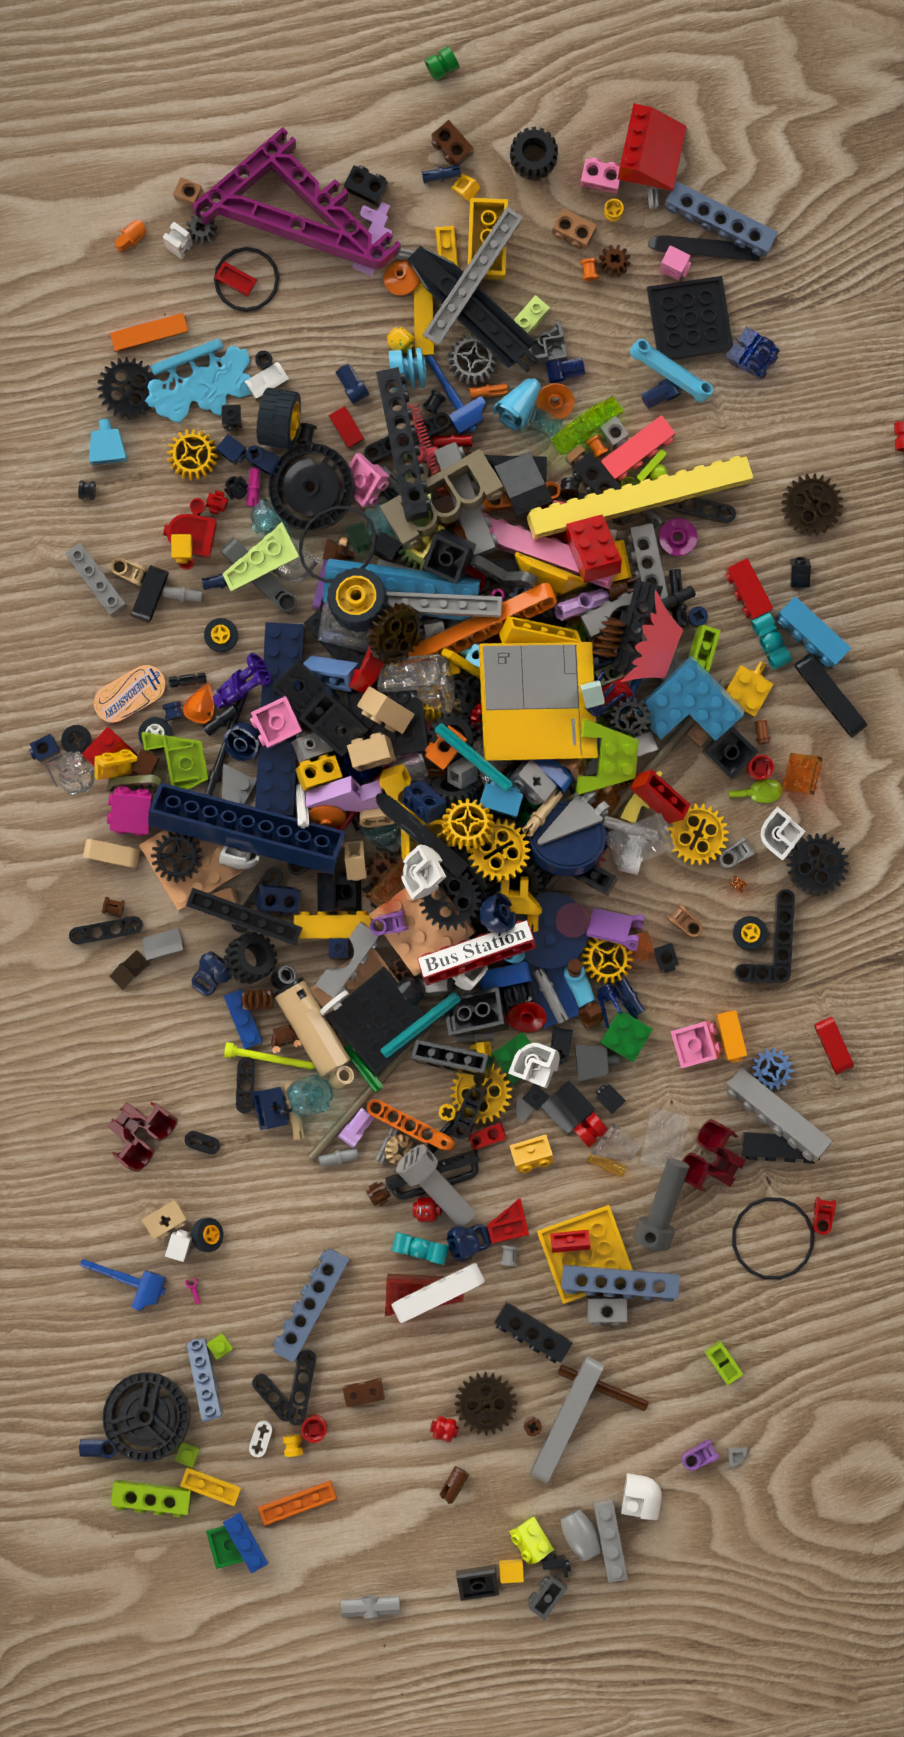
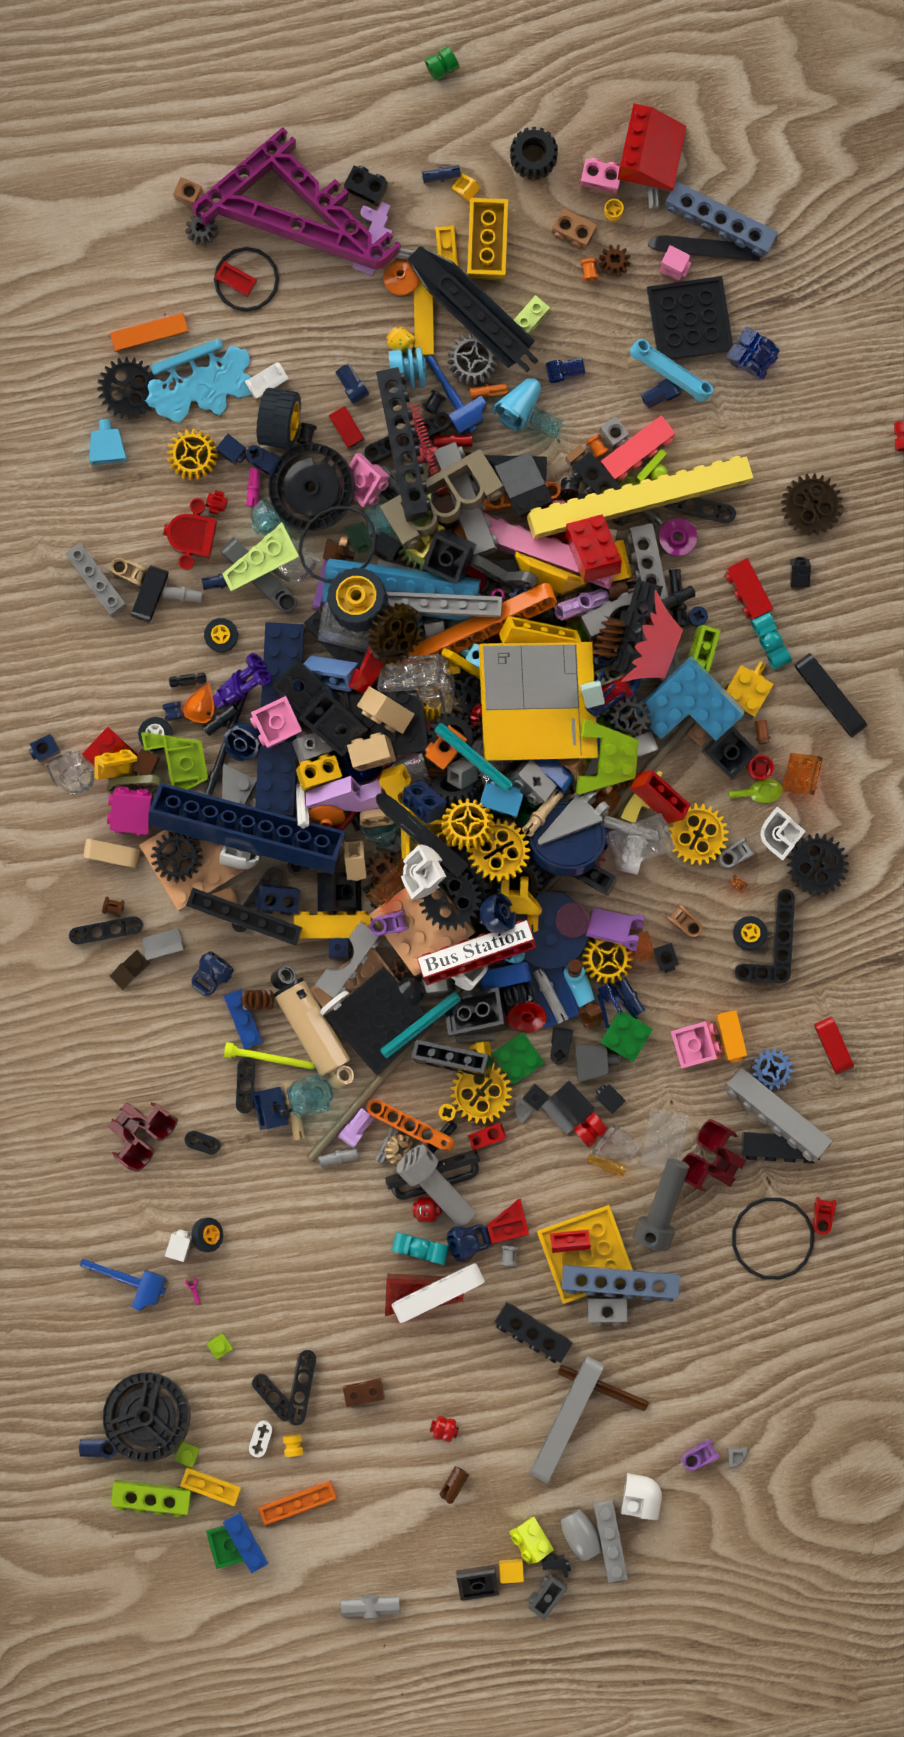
(68, 737): black gear -> none
(87, 490): black wheel -> none
(129, 694): light nougat tile -> none
(130, 235): orange arm -> none
(172, 1210): tan brick -> none
(178, 240): white piece -> none
(181, 547): yellow brick -> none
(204, 1380): sand blue slope -> none
(231, 417): black bracket -> none
(236, 487): black gear -> none
(262, 354): black bush -> none
(262, 951): black tyre -> none
(282, 1036): reddish brown piece -> none
(291, 1350): sand blue brick -> none
(314, 1428): red wheel -> none
(364, 1070): green axle -> none
(378, 1193): reddish brown gear -> none
(456, 141): reddish brown brick -> none
(465, 1119): black beam -> none
(472, 276): light grey plate -> none
(472, 1391): dark brown gear -> none
(532, 1154): yellow bracket -> none
(535, 1064): white brick -> none
(536, 1431): reddish brown bush -> none
(549, 346): dark grey slope -> none
(559, 408): orange dish -> none
(586, 424): clear neon green slope -> none
(723, 1362): lime brick -> none
(812, 633): dark azure brick -> none

